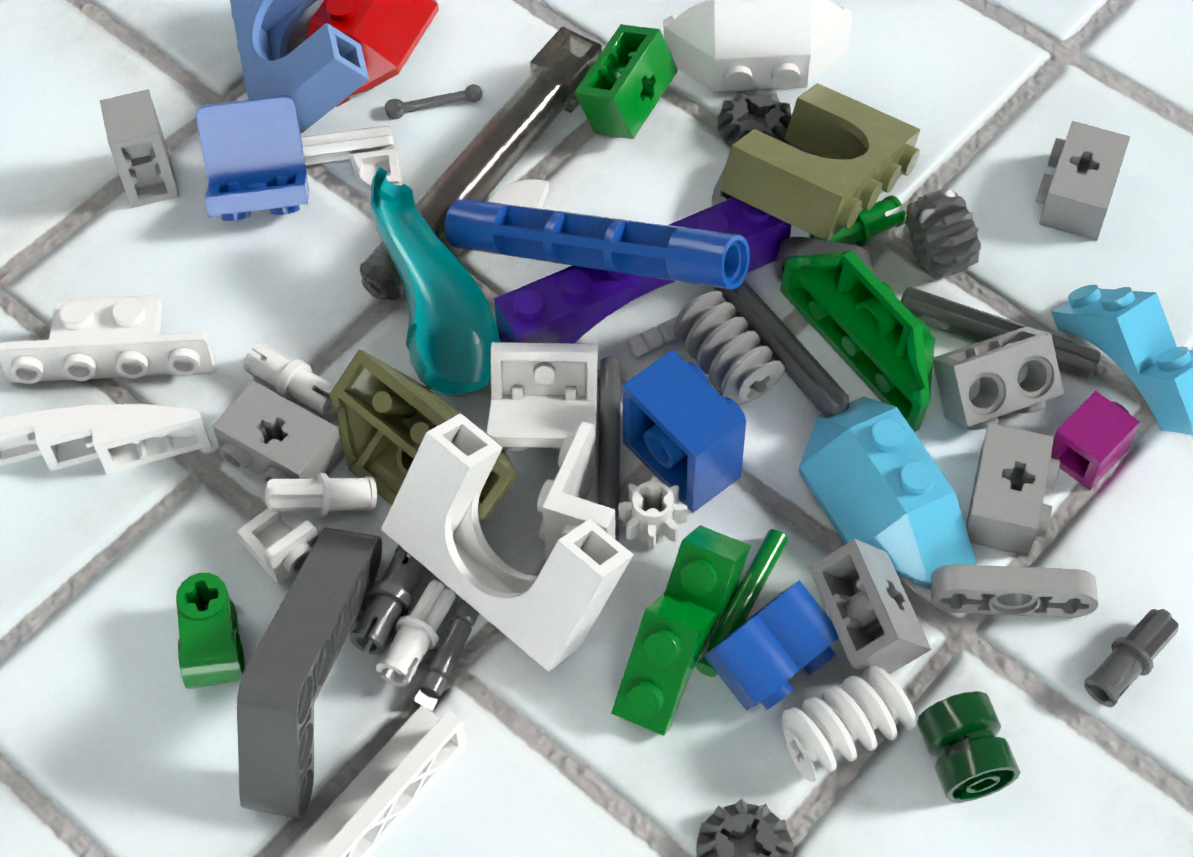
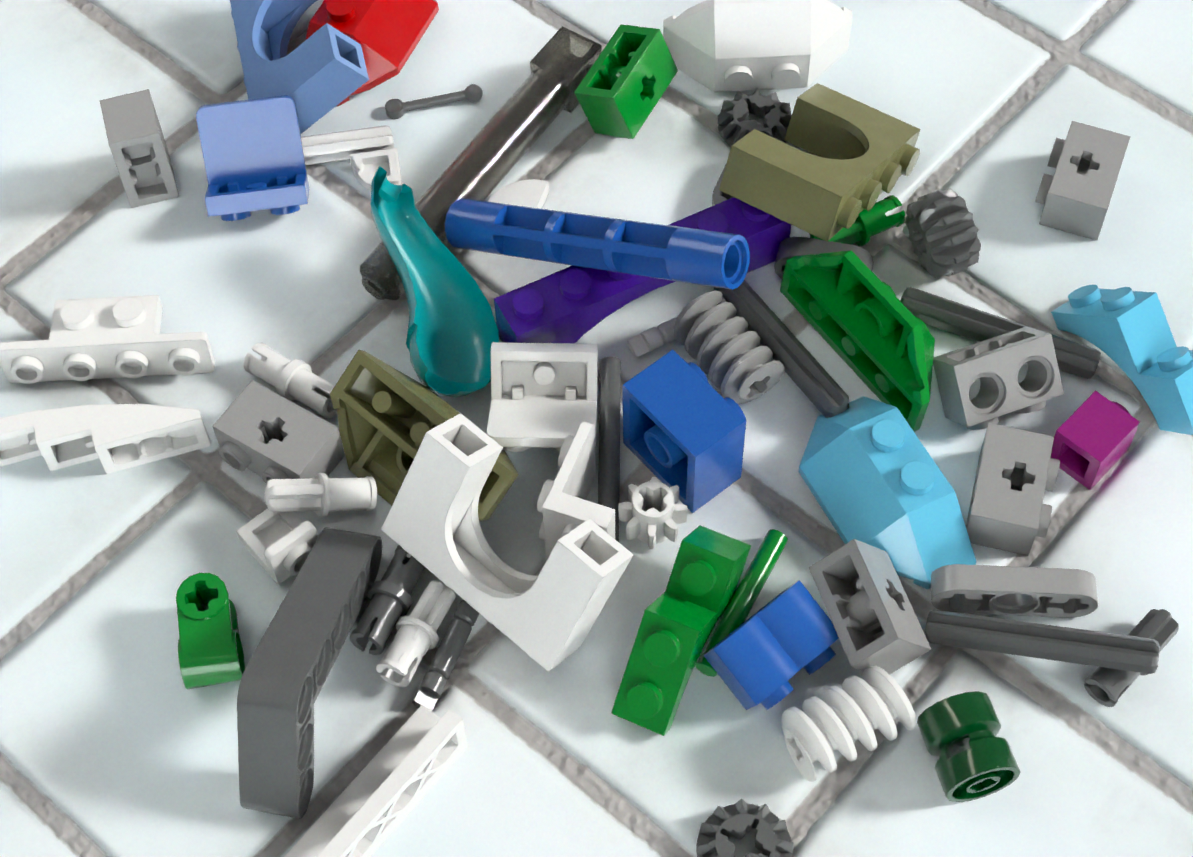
(1043, 641): none -> dark grey axle

